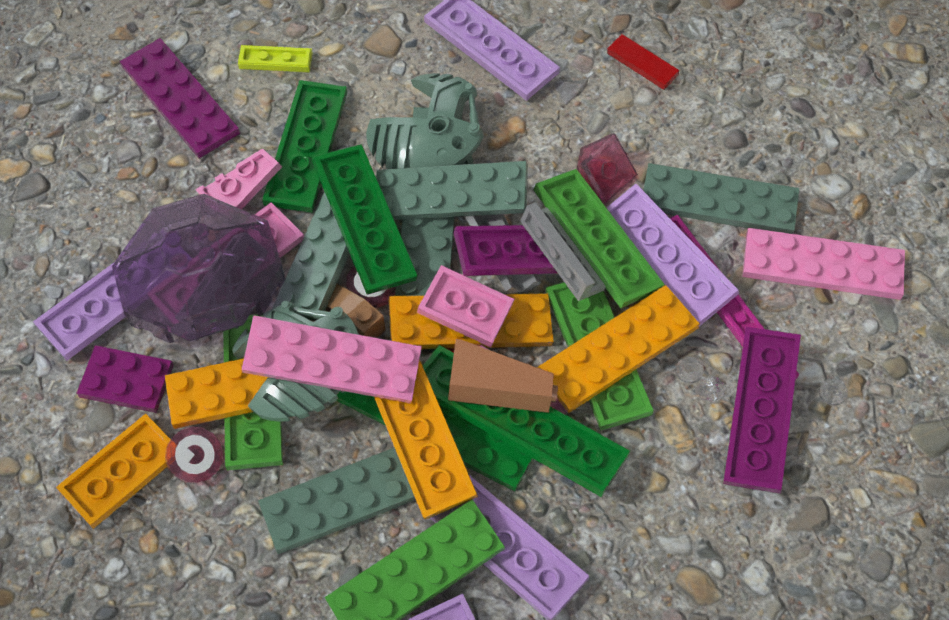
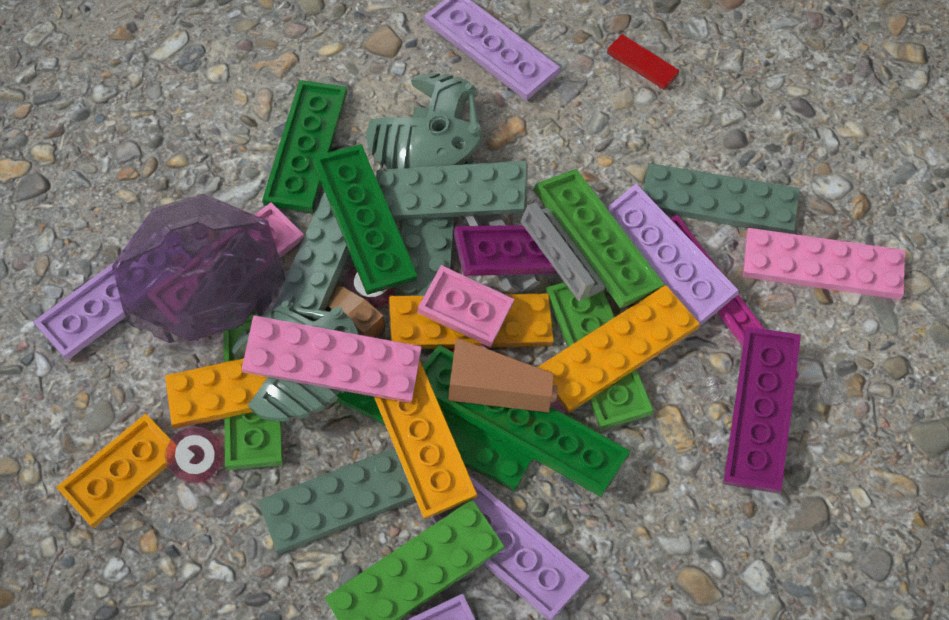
(125, 379): magenta plate -> none
(180, 98): magenta plate -> none
(243, 182): bright pink wing -> none
(275, 58): neon yellow tile -> none
(605, 167): clear pink slope -> none

